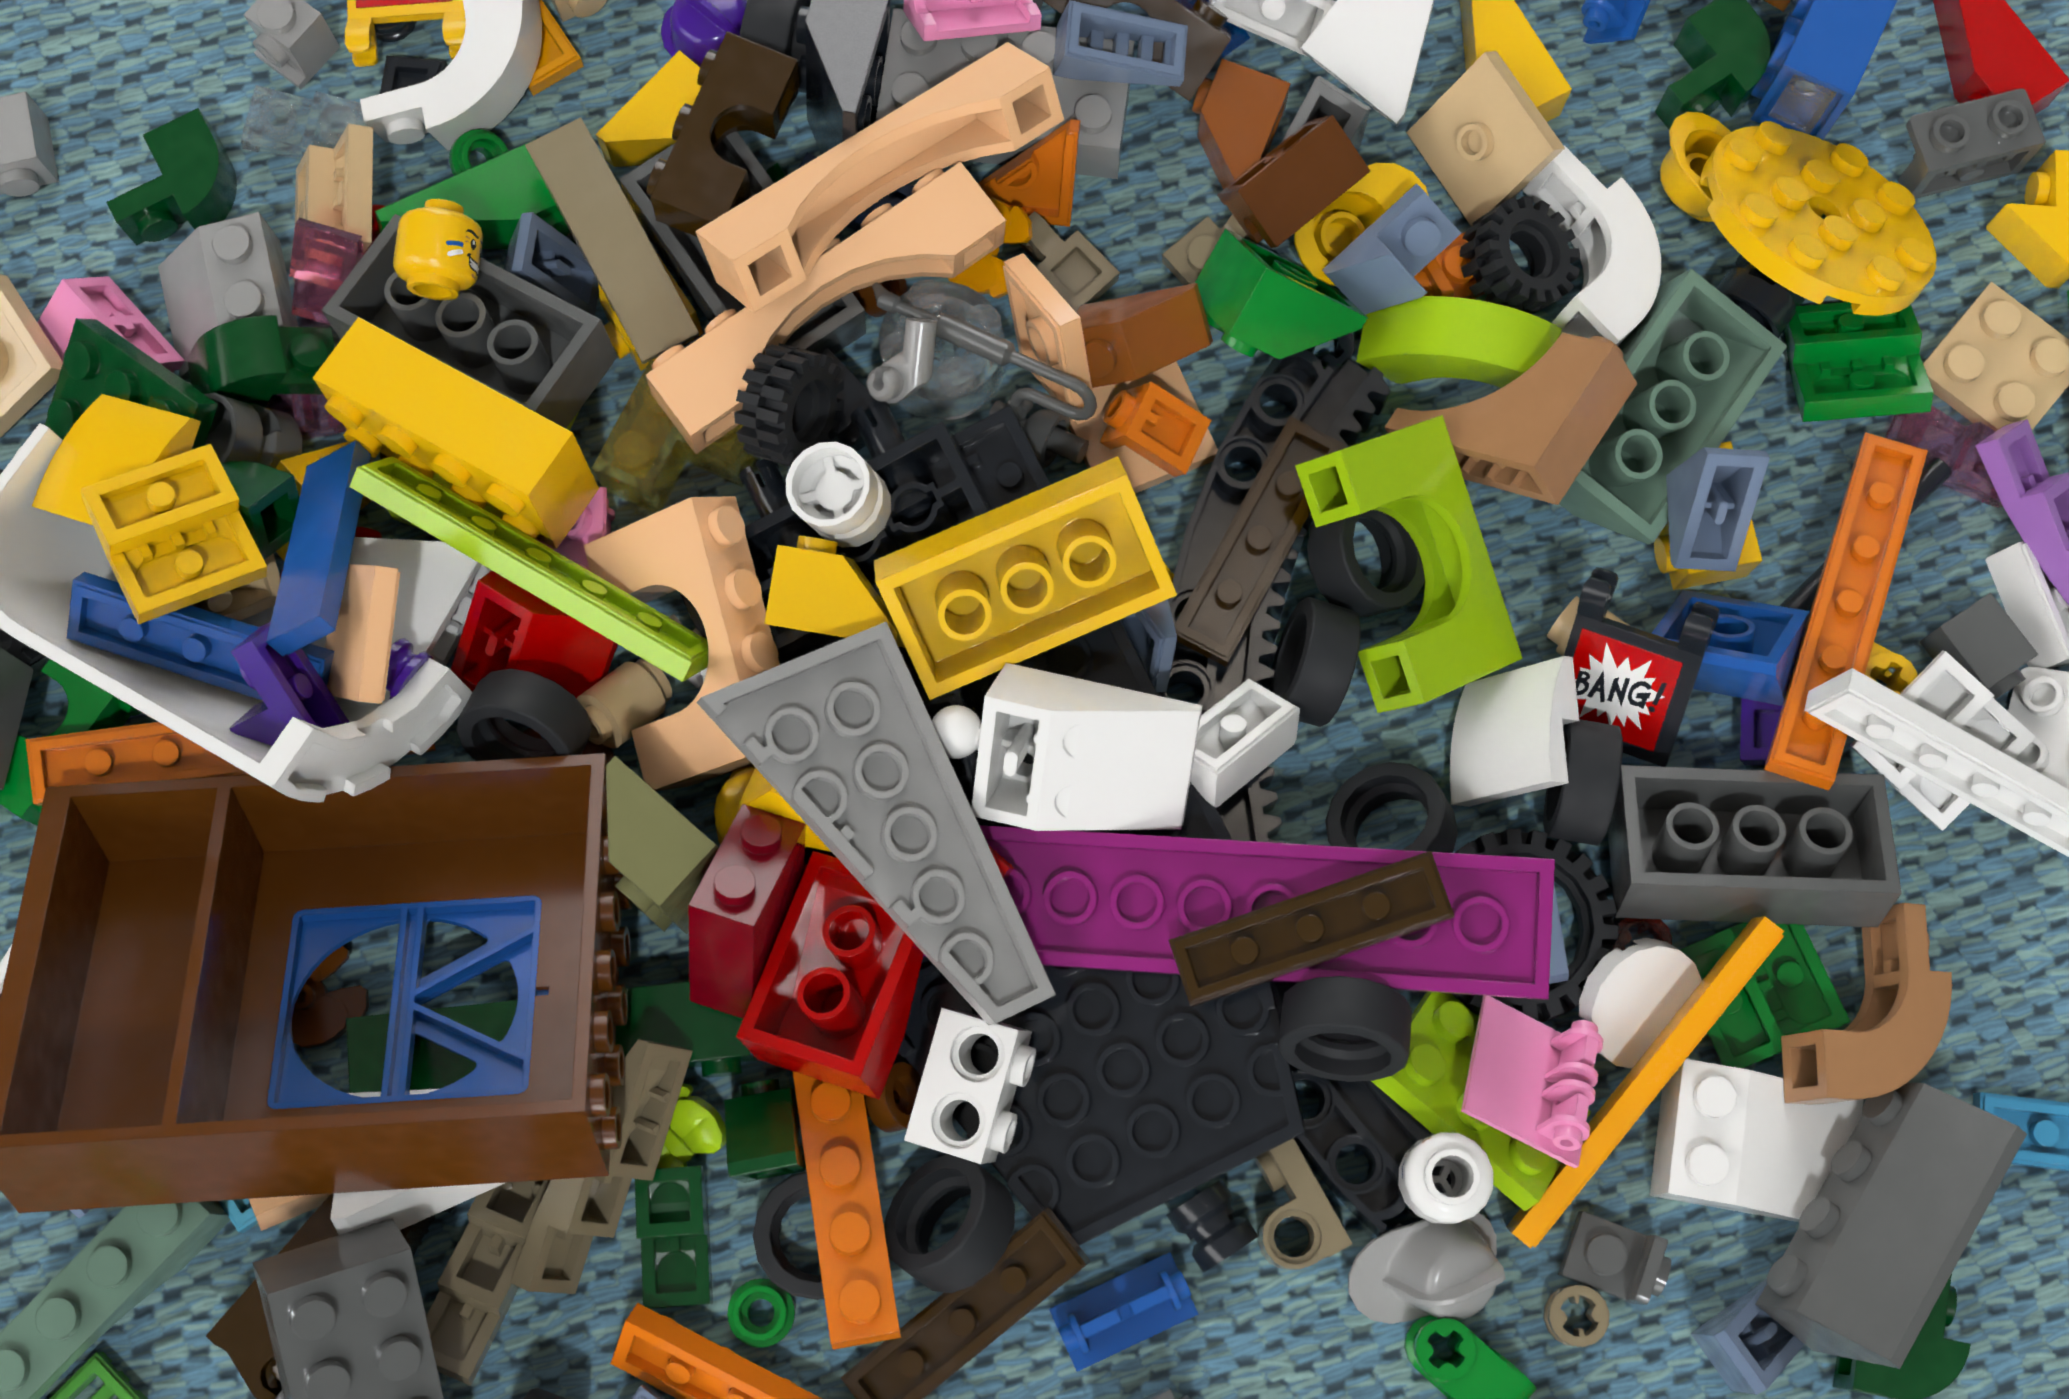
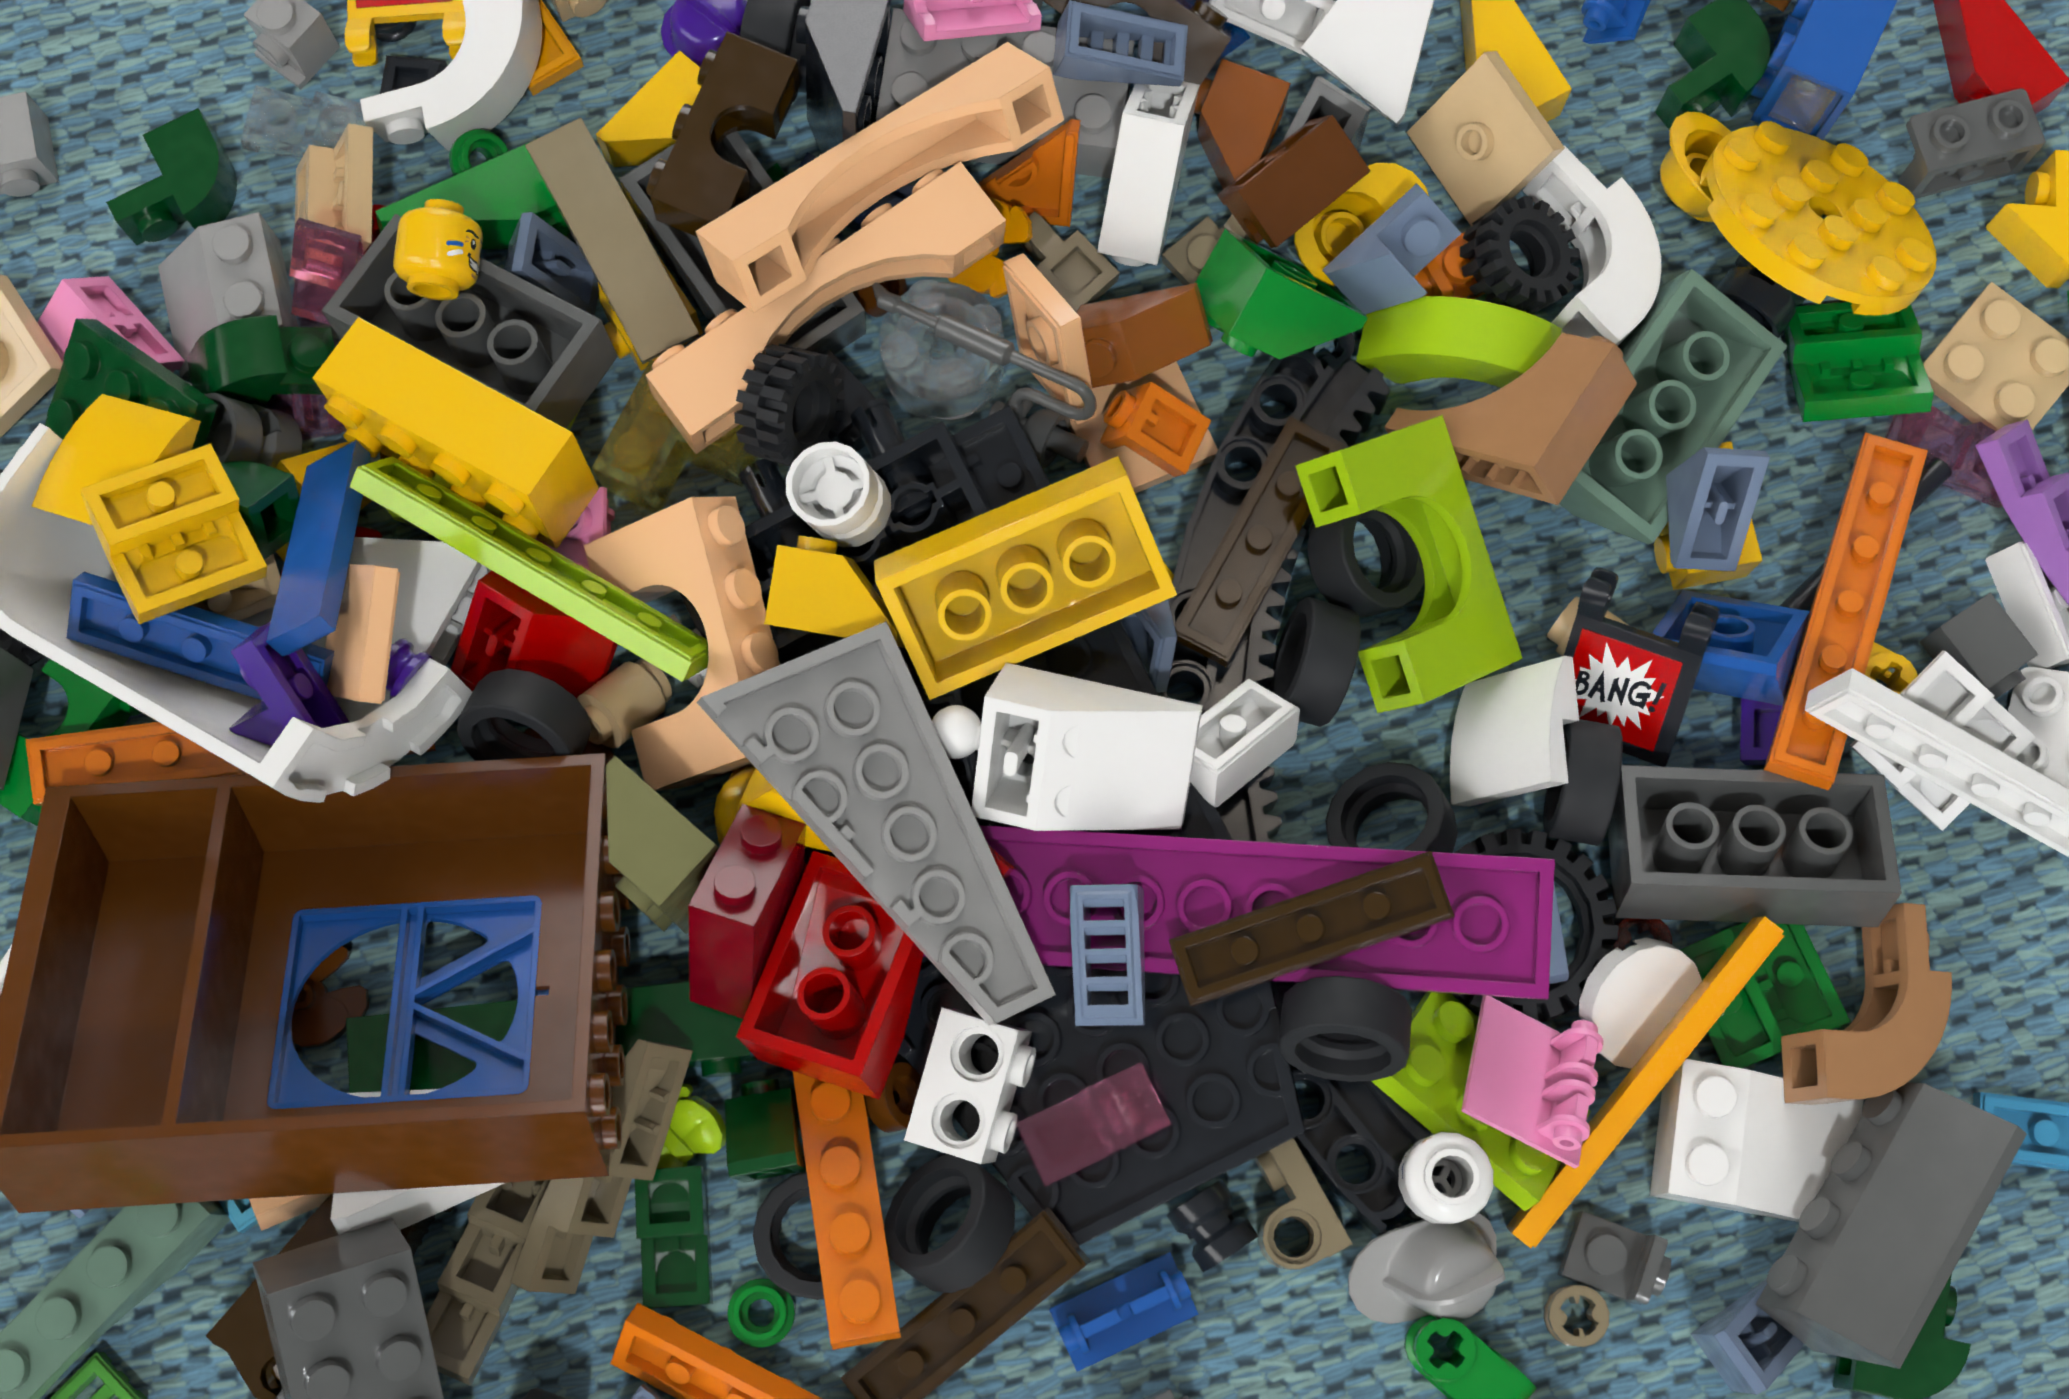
(909, 368): light grey arm -> none
(1082, 928): none -> sand blue slope
(1093, 1124): none -> clear pink slope
(1146, 172): none -> white slope

